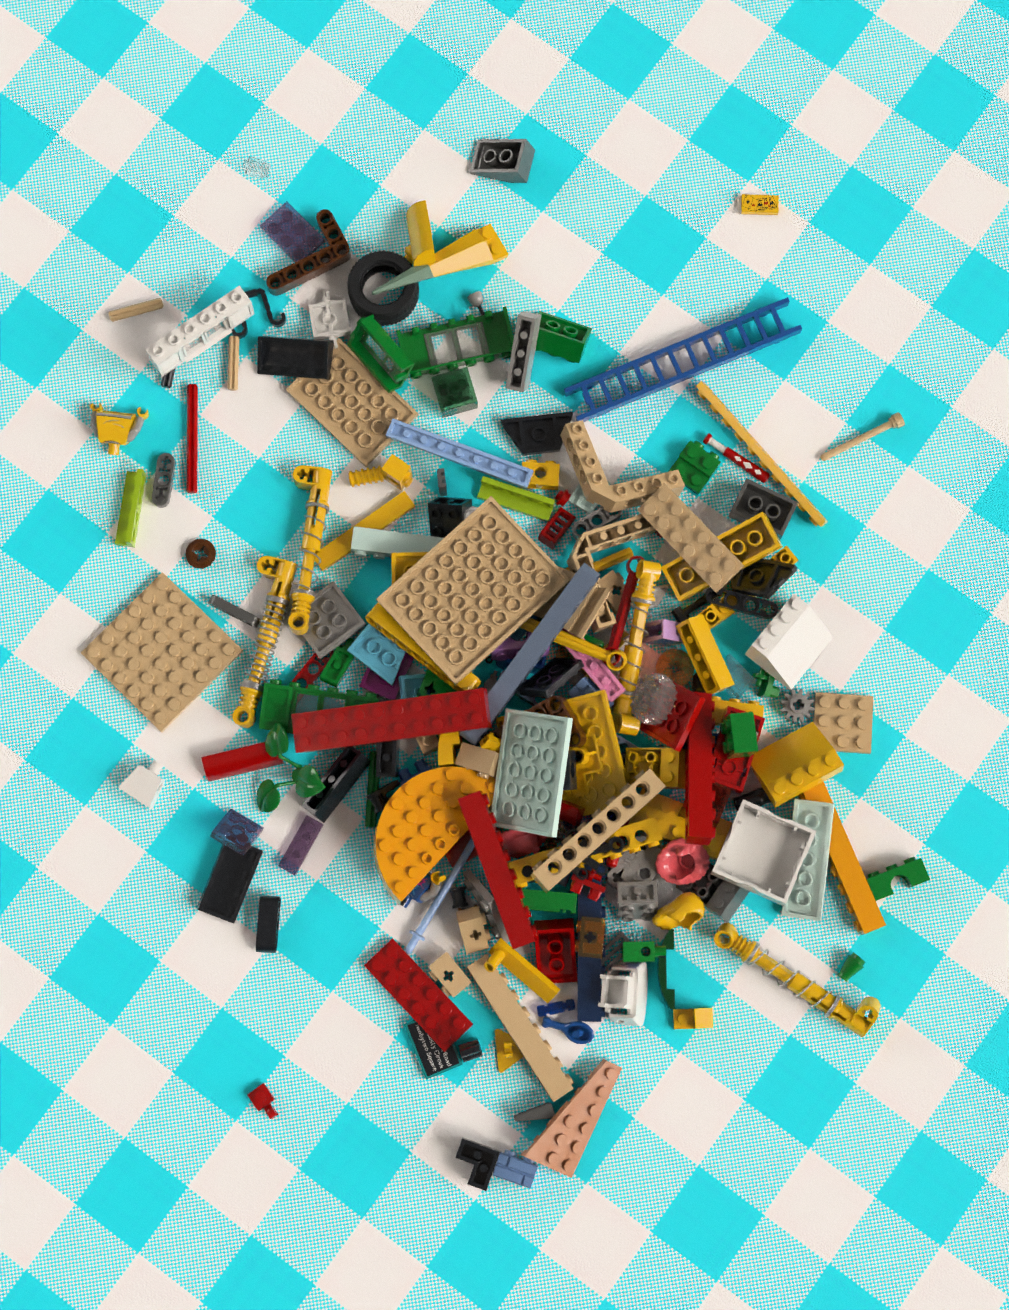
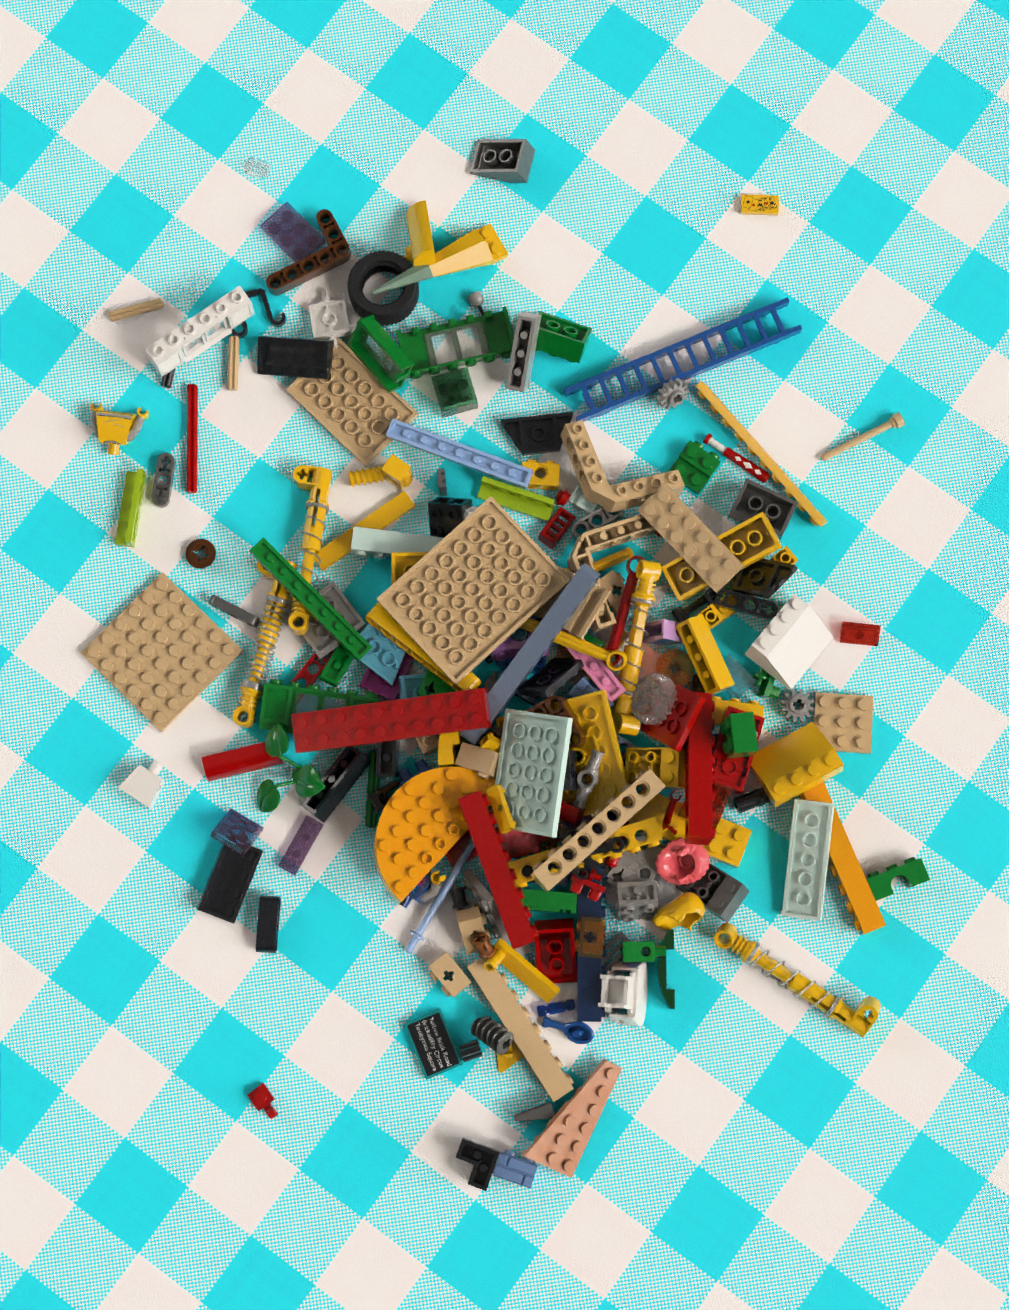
(310, 599): none -> green plate
(418, 995): red plate -> none
(483, 946): none -> dark orange bush
(492, 1034): none -> dark grey piece
(501, 808): none -> yellow piece
(591, 769): none -> light grey pin
(669, 812): none -> red piece
(672, 393): none -> light grey gear
(693, 1018): yellow slope -> none
(763, 852): white tile -> none
(851, 966): green cone -> none
(859, 633): none -> clear red slope

